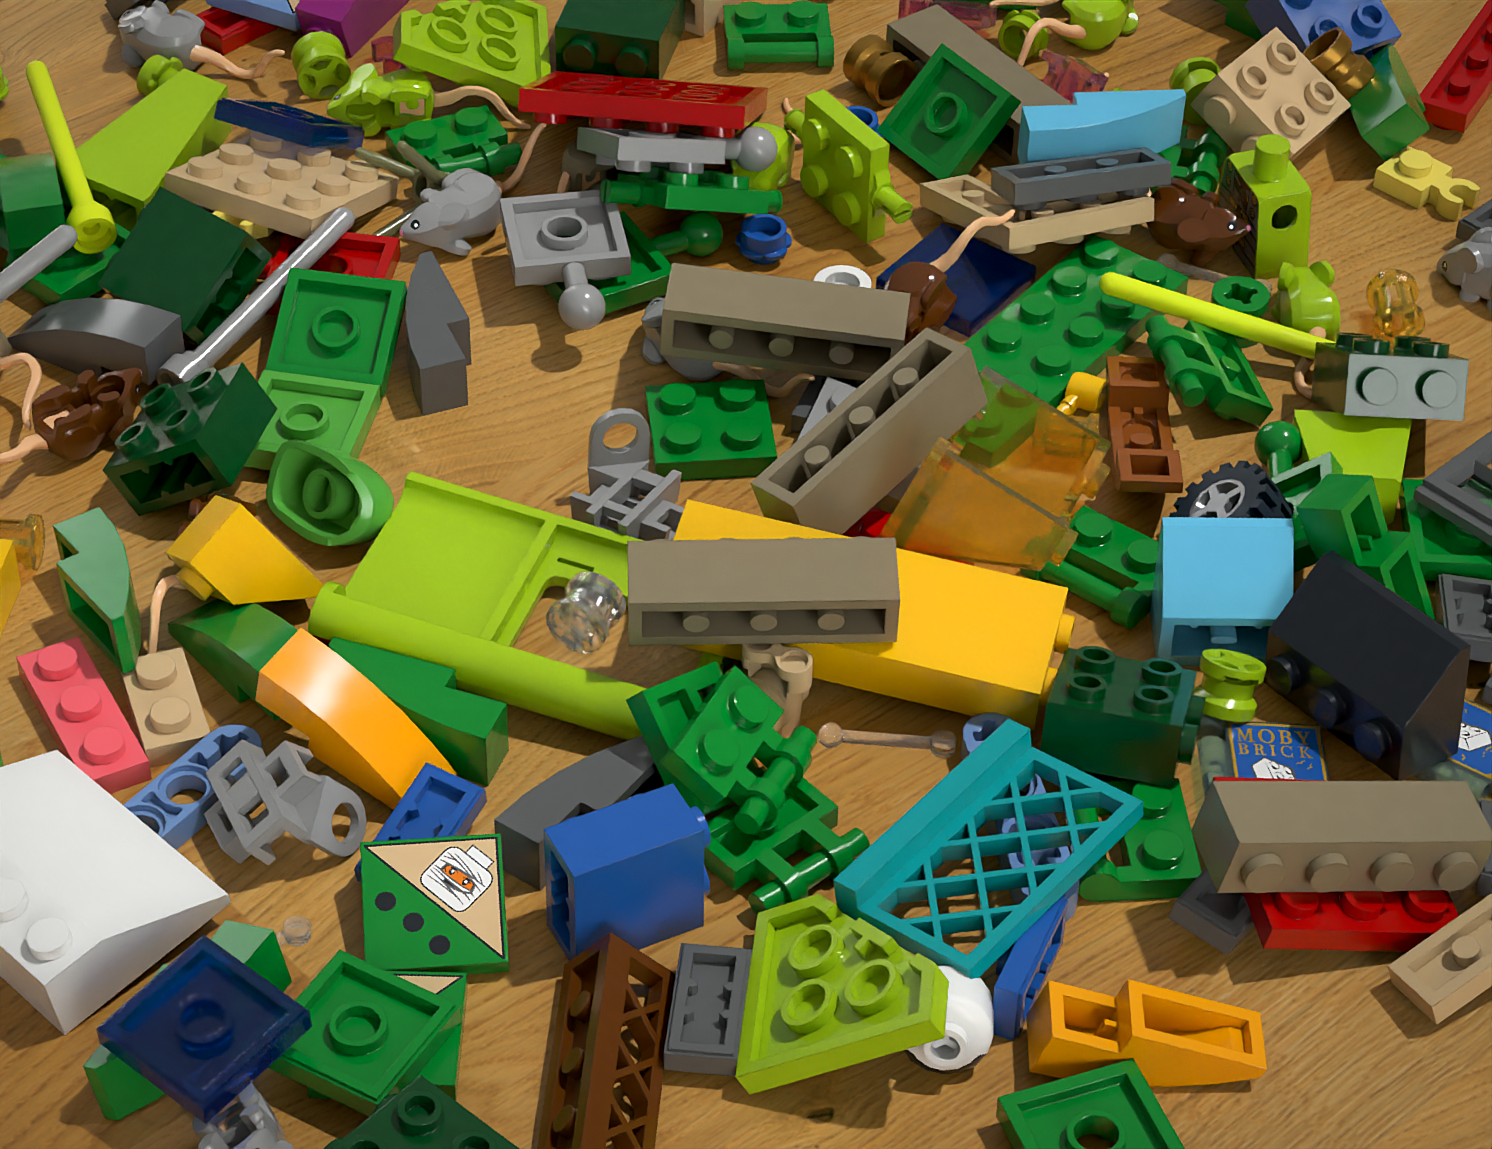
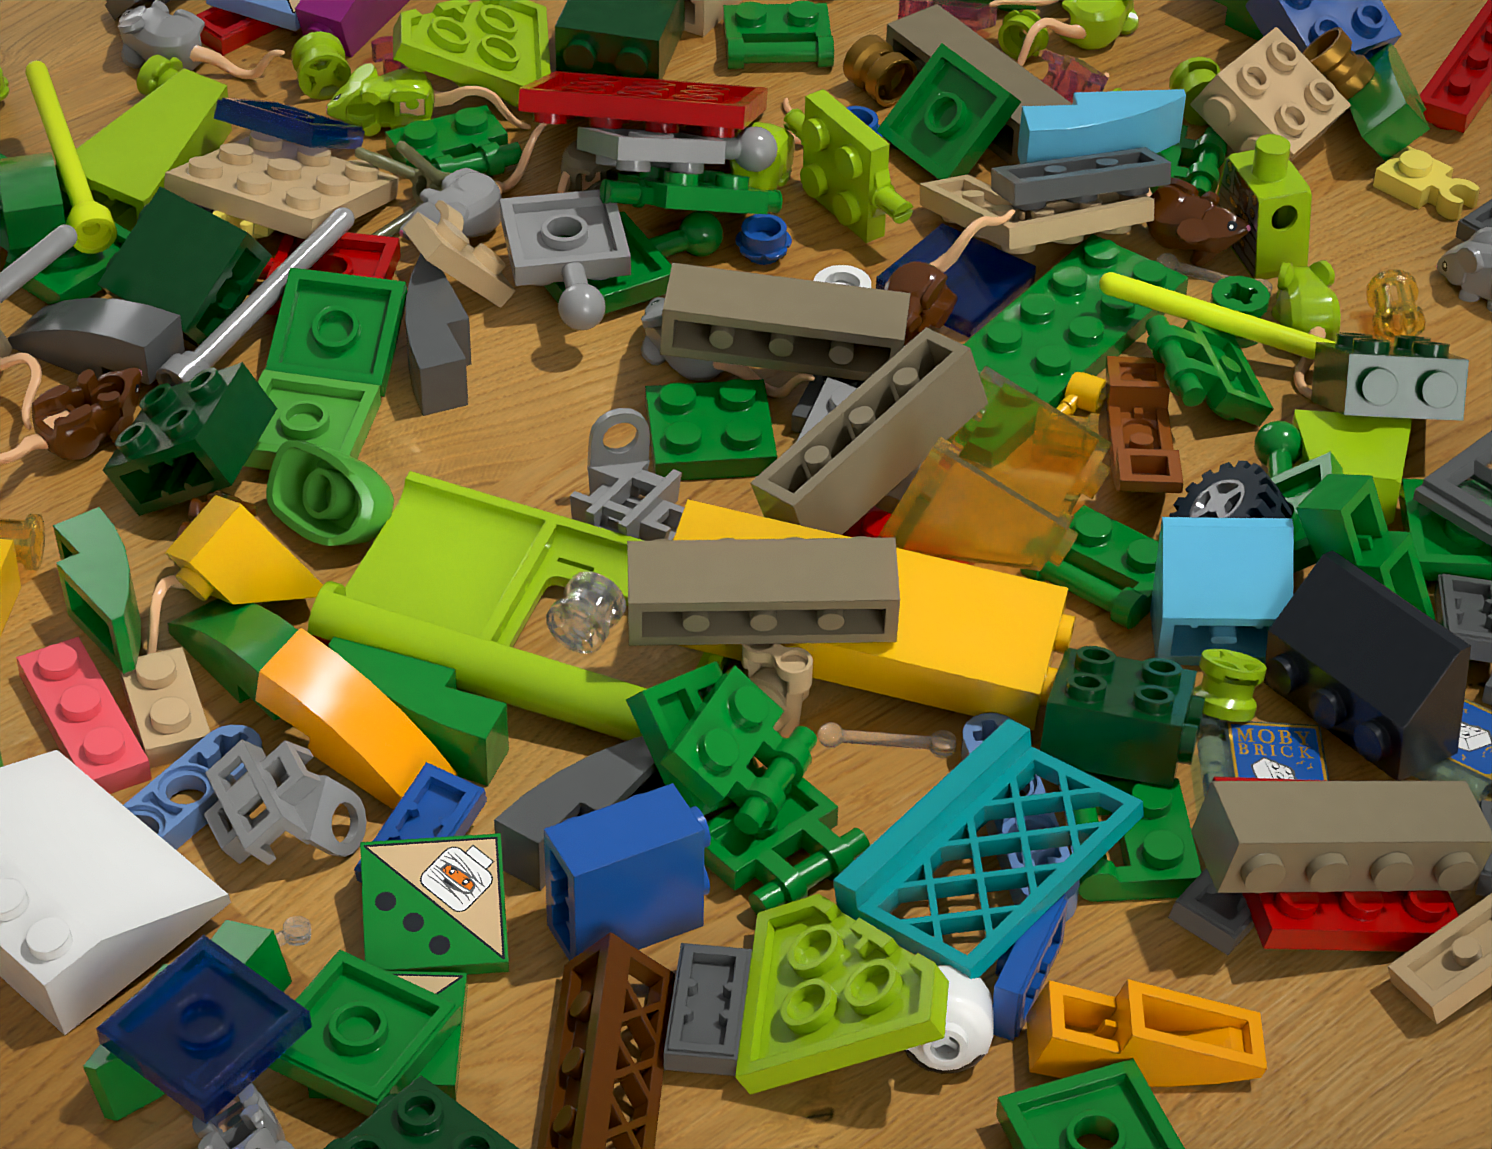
(449, 250): none -> tan plate

